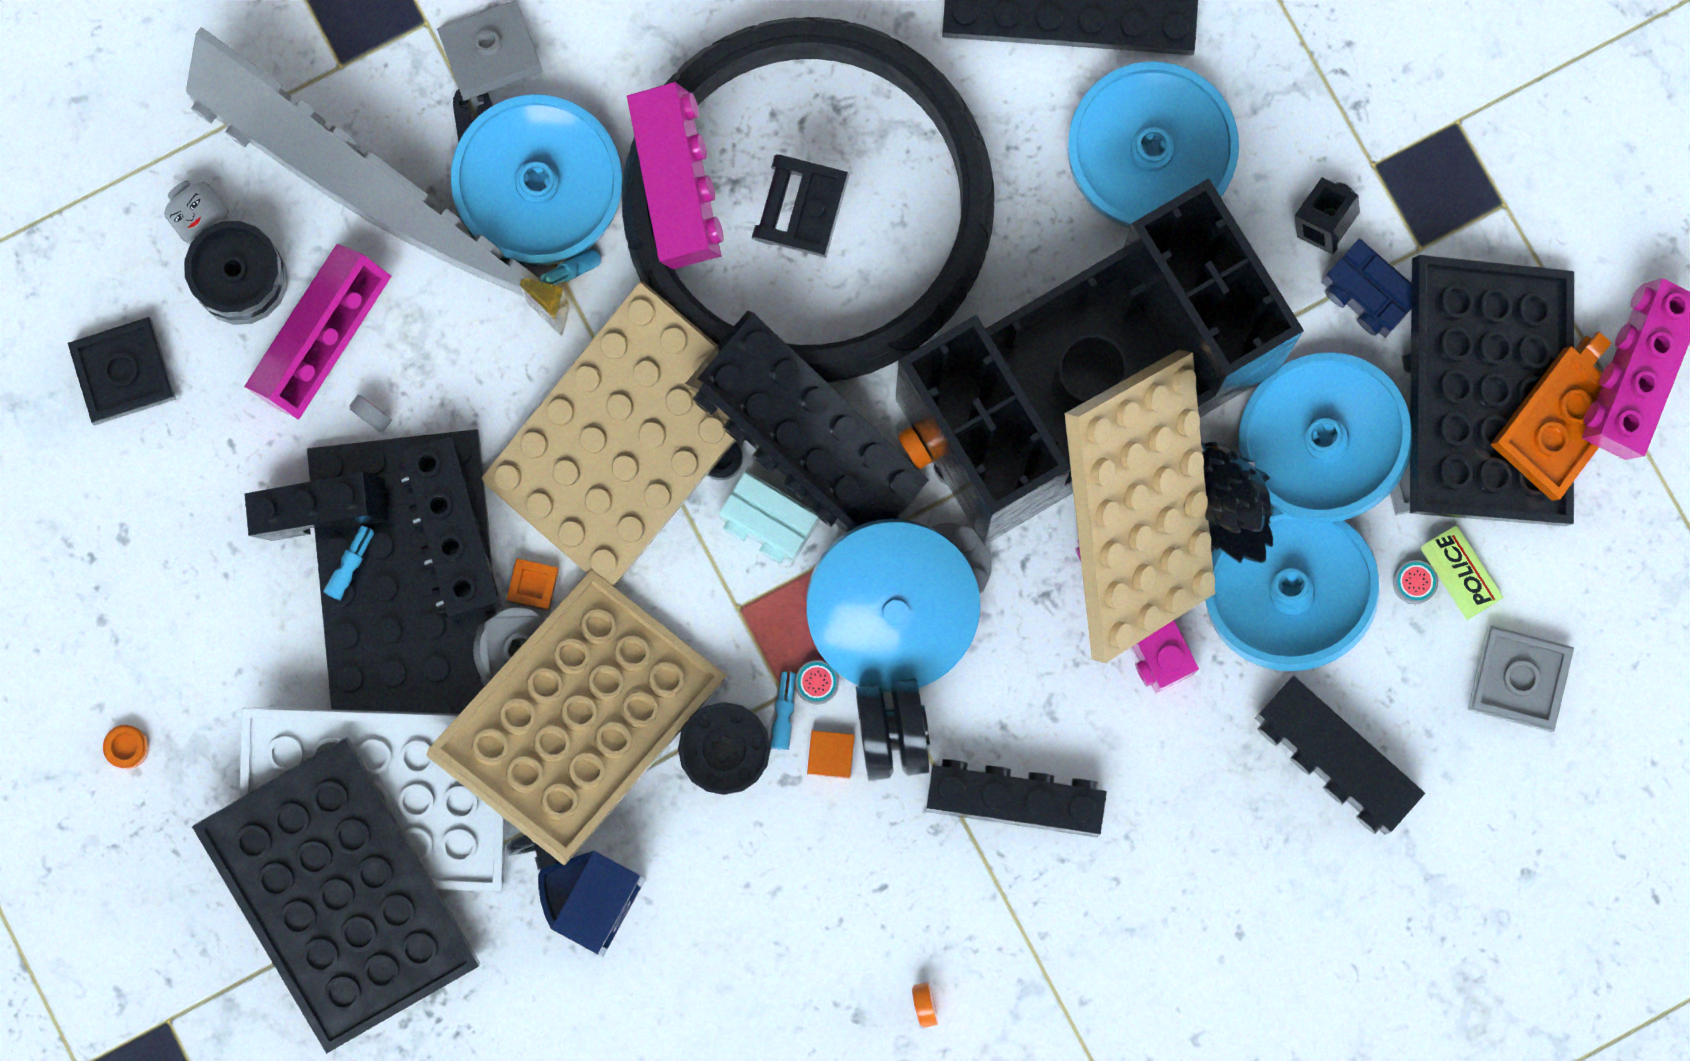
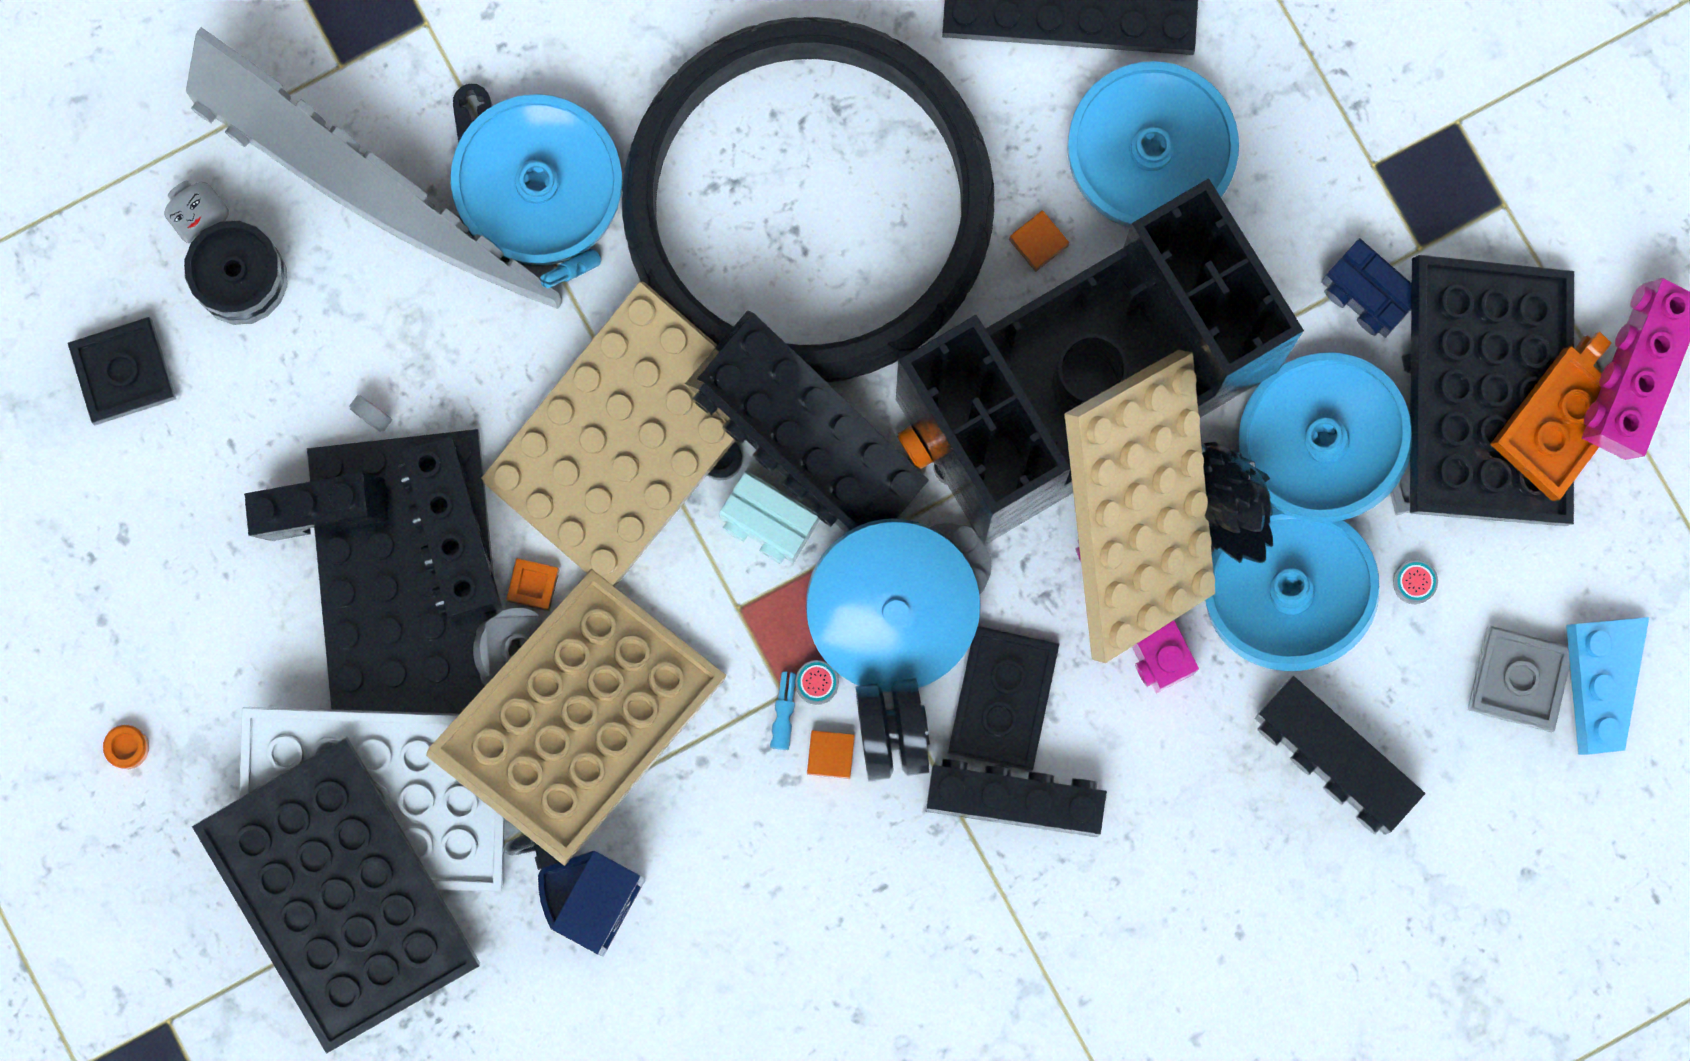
(318, 331): dark pink brick -> none
(349, 562): medium azure pin -> none
(489, 50): light grey plate -> none
(547, 301): clear yellow slope -> none
(675, 175): dark pink brick -> none
(748, 739): black wheel -> none
(814, 208): black plate -> none
(925, 1005): orange tile -> none
(1003, 698): none -> black tile
(1039, 241): none -> orange tile
(1327, 214): black brick -> none
(1461, 572): yellowish green tile -> none
(1604, 680): none -> medium azure wing

